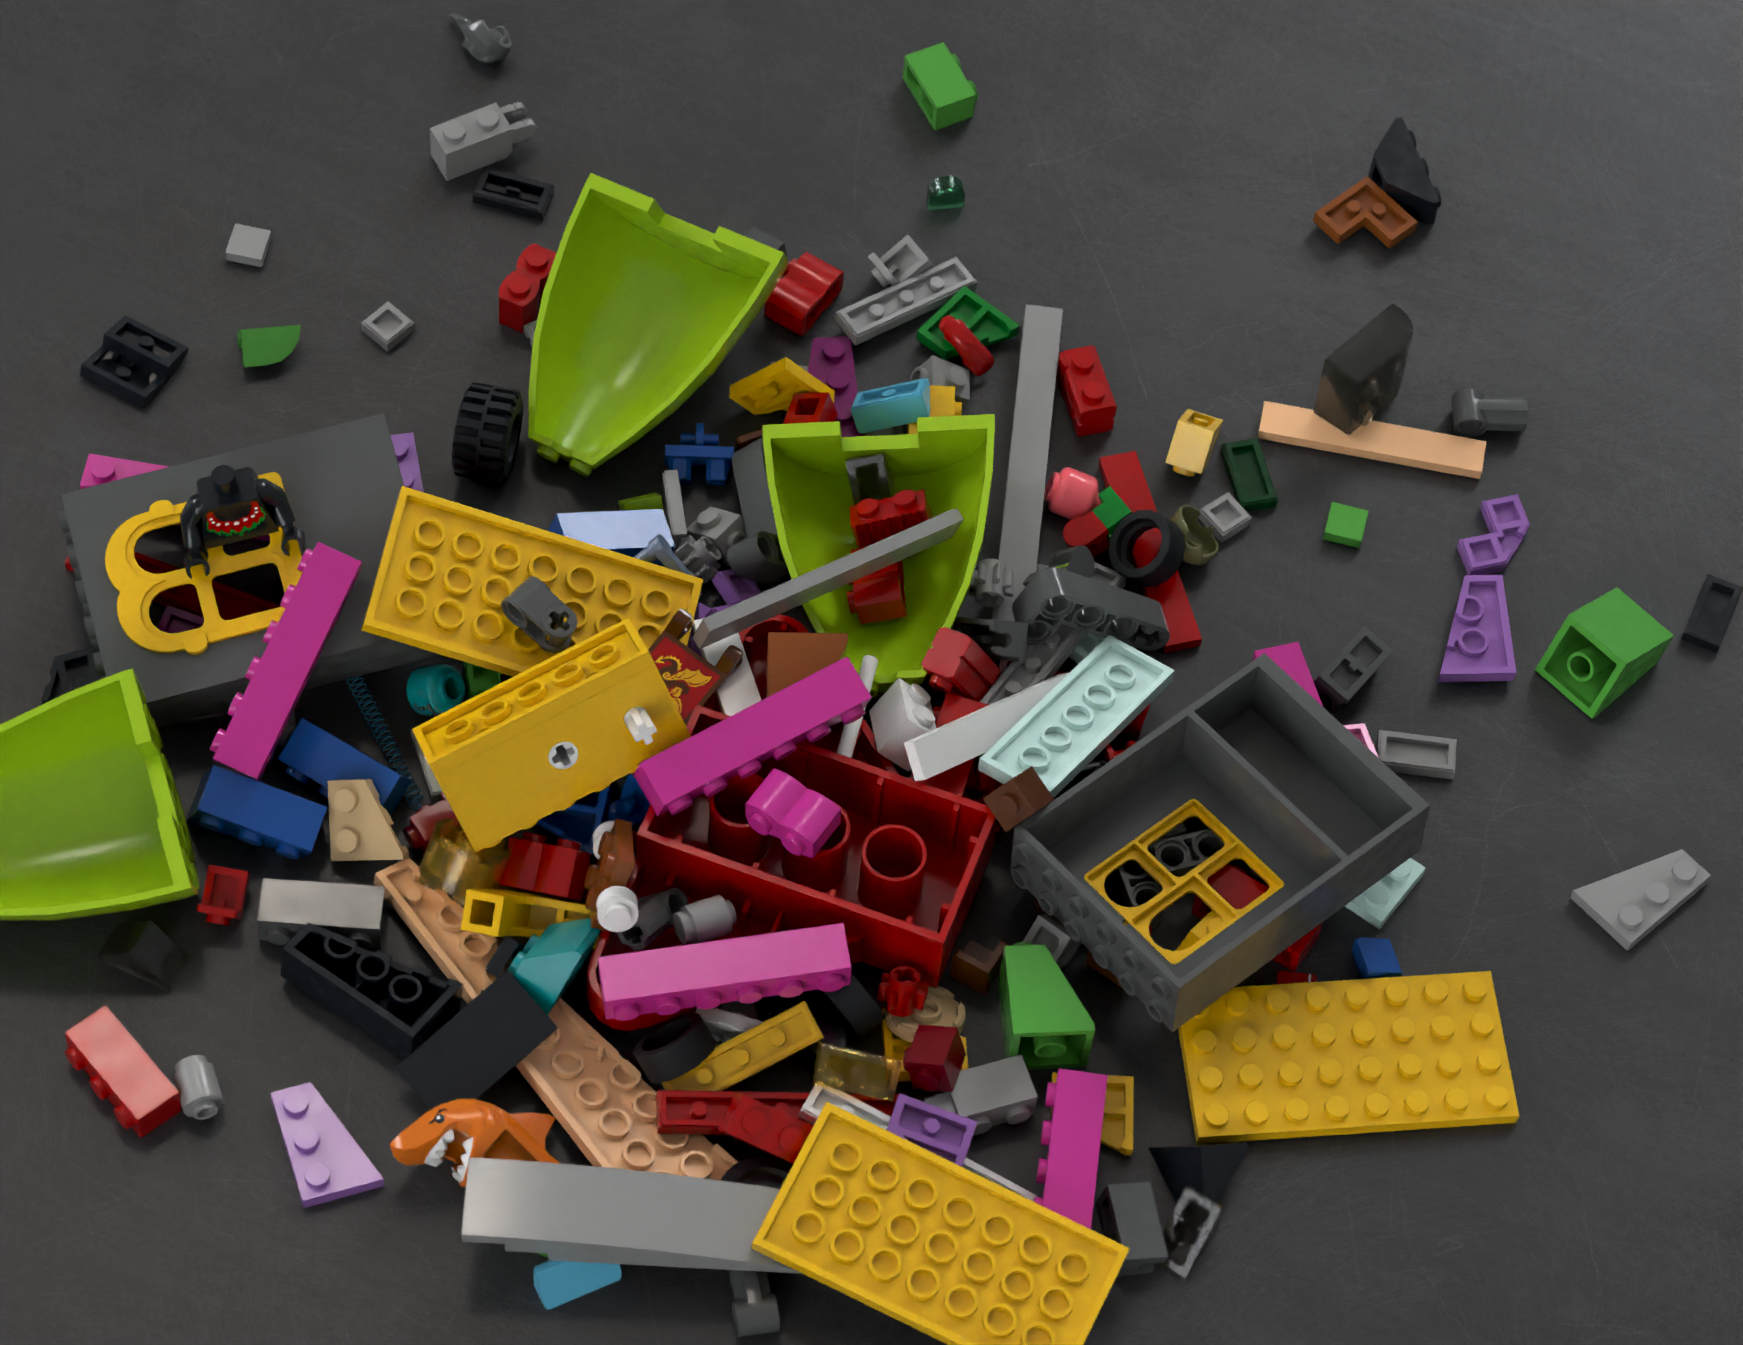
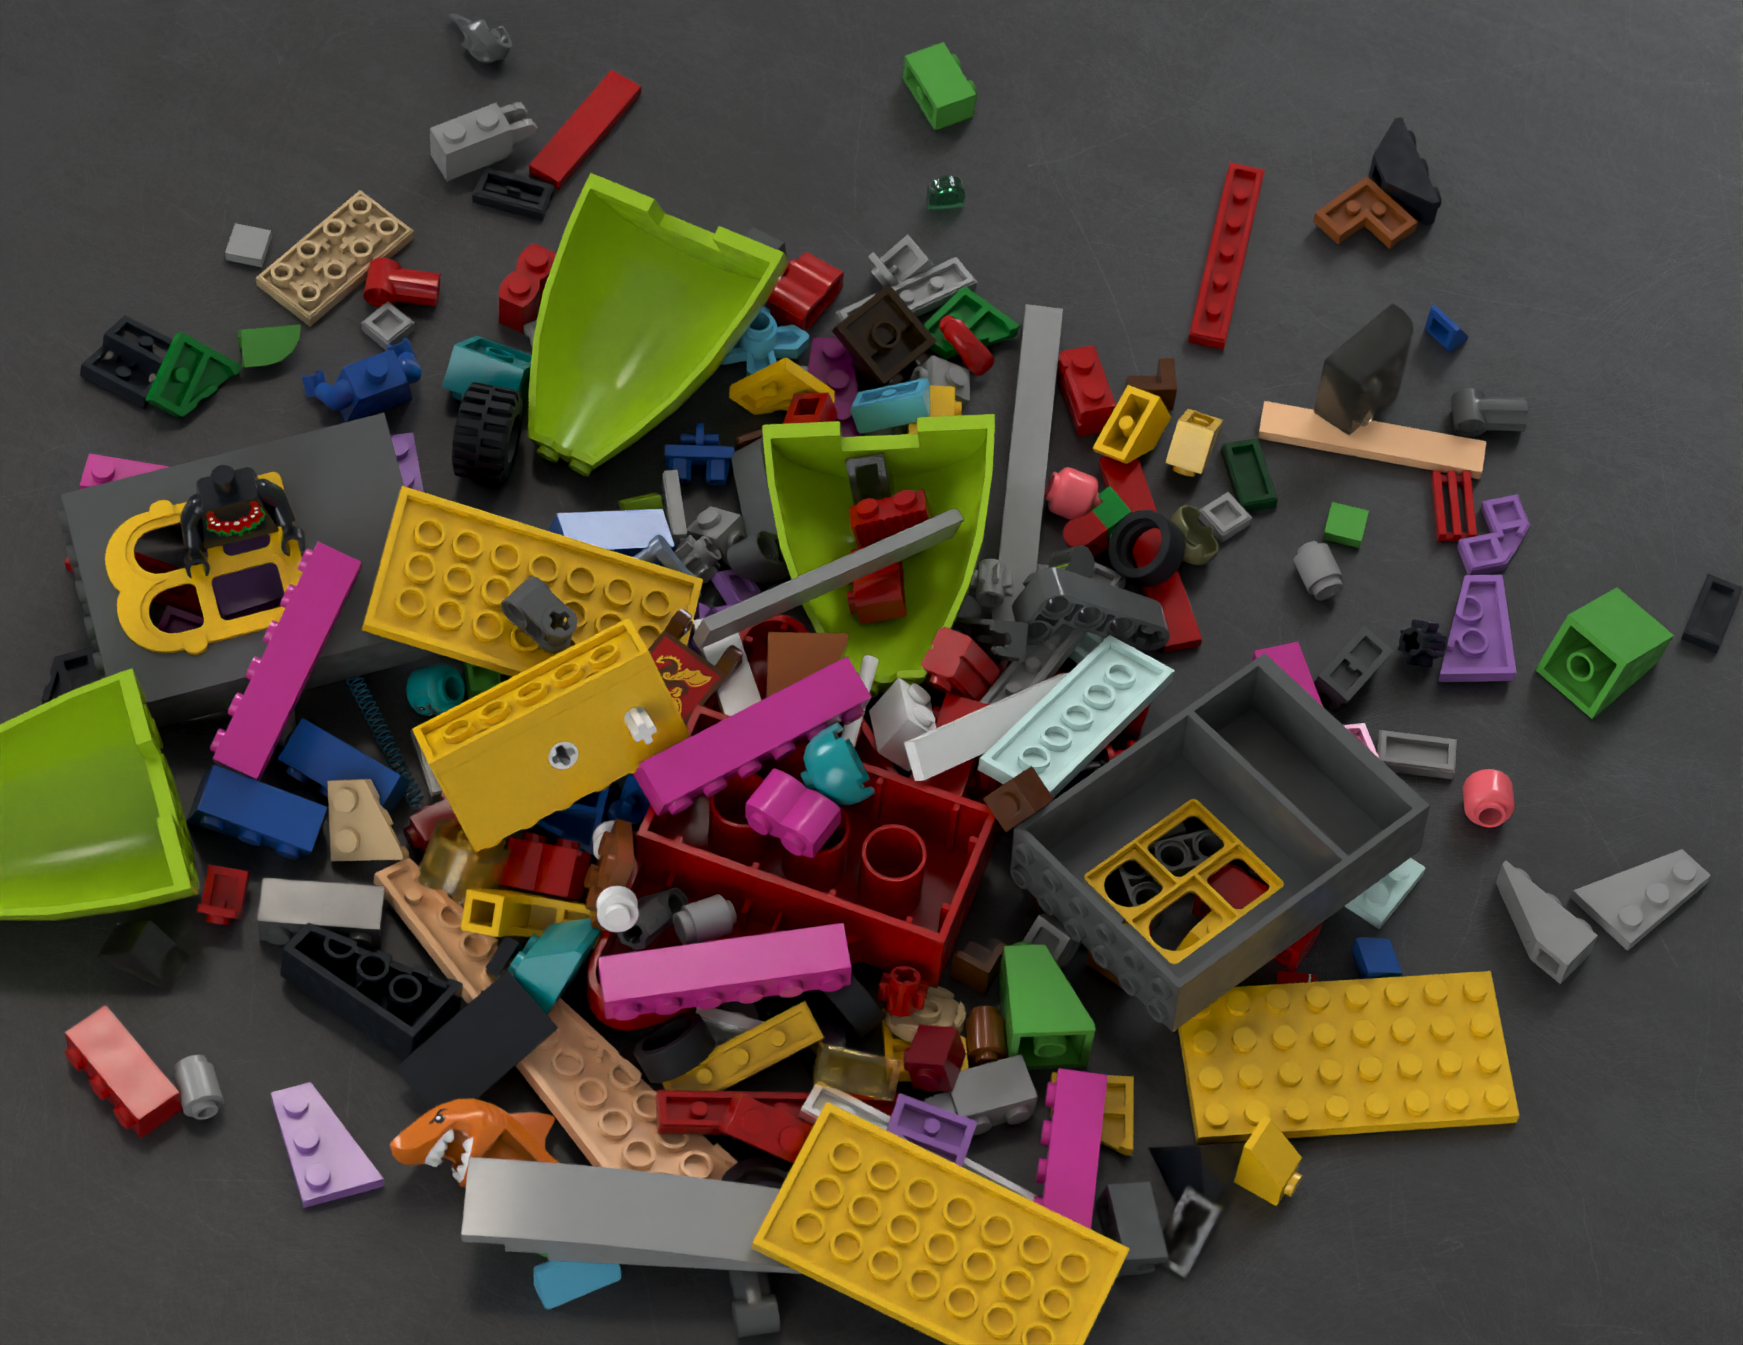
(189, 375): none -> green wing
(248, 589): none -> medium lavender tile
(334, 258): none -> tan tile
(368, 383): none -> blue torso
(392, 283): none -> red piece
(489, 364): none -> teal slope
(585, 129): none -> red tile
(766, 342): none -> medium azure plant
(835, 768): none -> teal cylinder
(884, 339): none -> dark brown plate
(985, 1035): none -> dark orange brick
(1133, 426): none -> yellow slope
(1161, 384): none -> reddish brown panel
(1226, 256): none -> red tile
(1269, 1163): none -> yellow slope
(1318, 570): none -> light grey brick
(1422, 643): none -> black gear
(1444, 329): none -> blue slope
(1452, 481): none -> red tile
(1488, 797): none -> coral head
(1547, 930): none -> light grey slope

